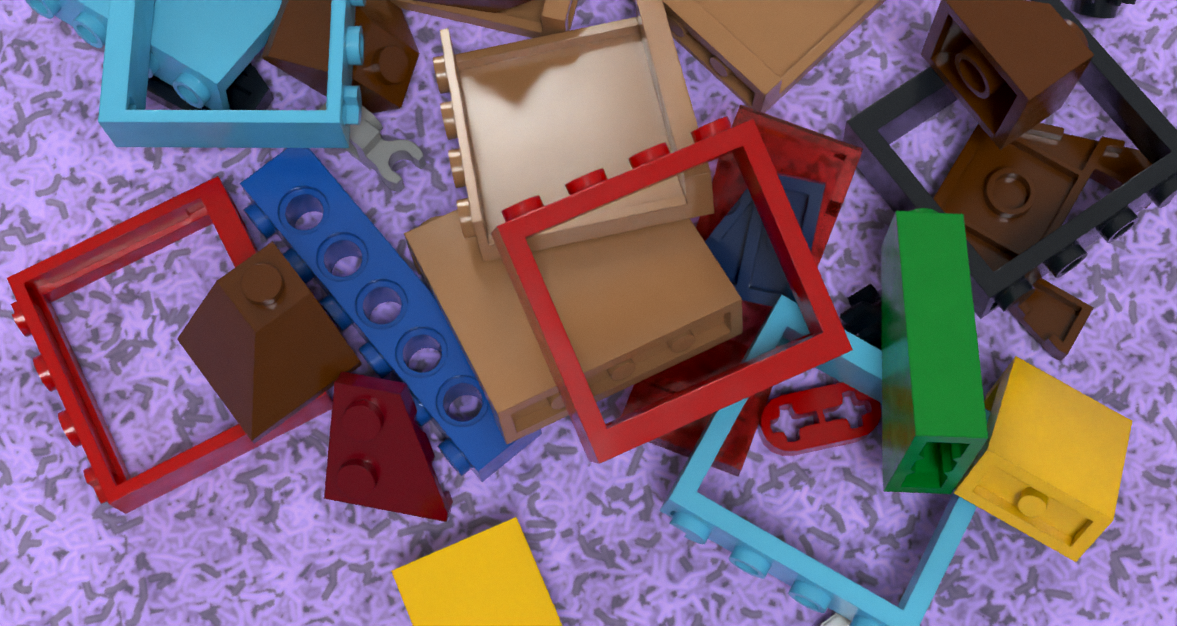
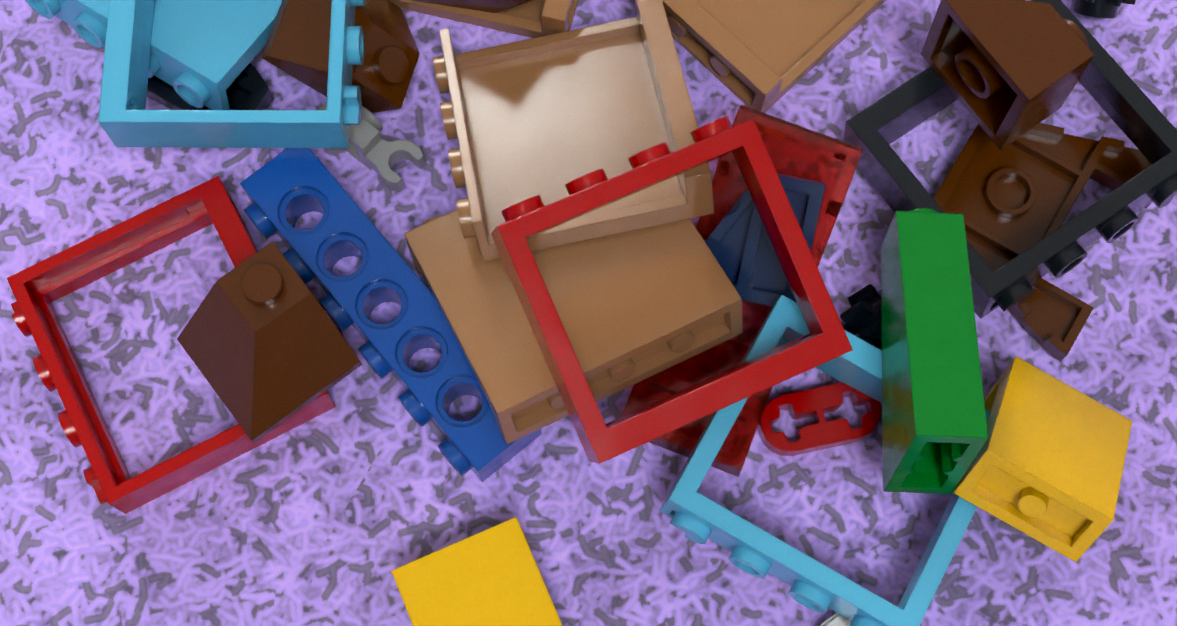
(380, 452): dark red wing -> none

